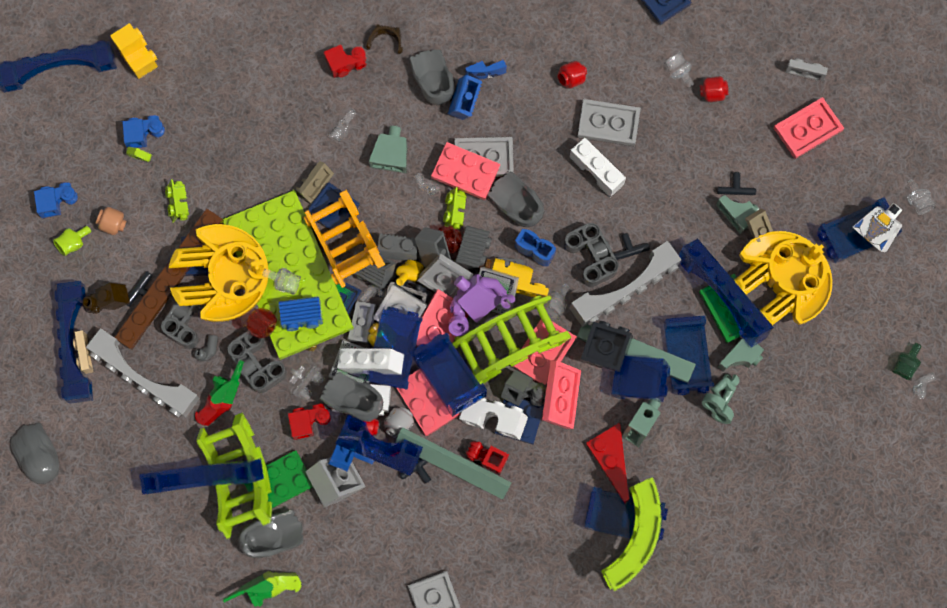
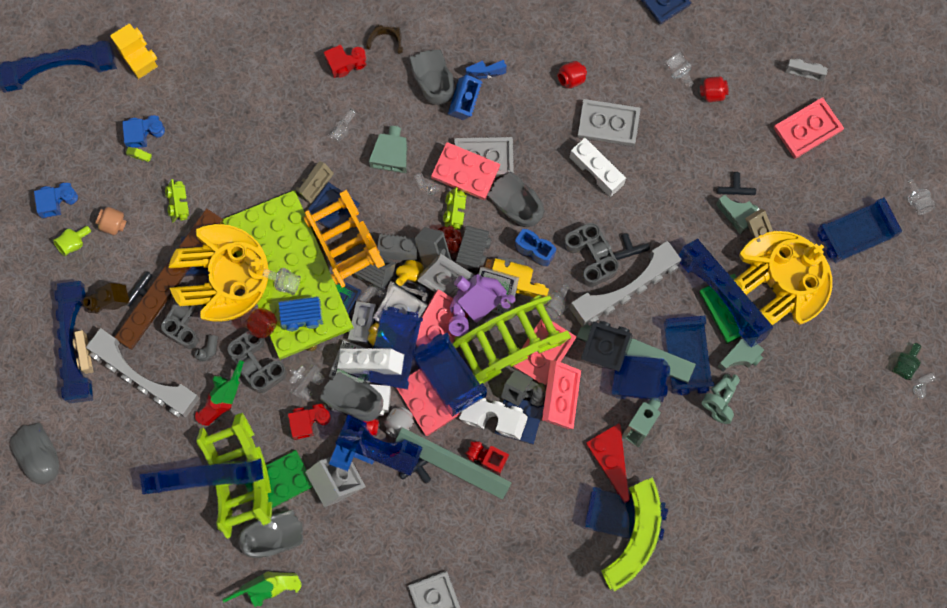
(880, 226): torso -> none

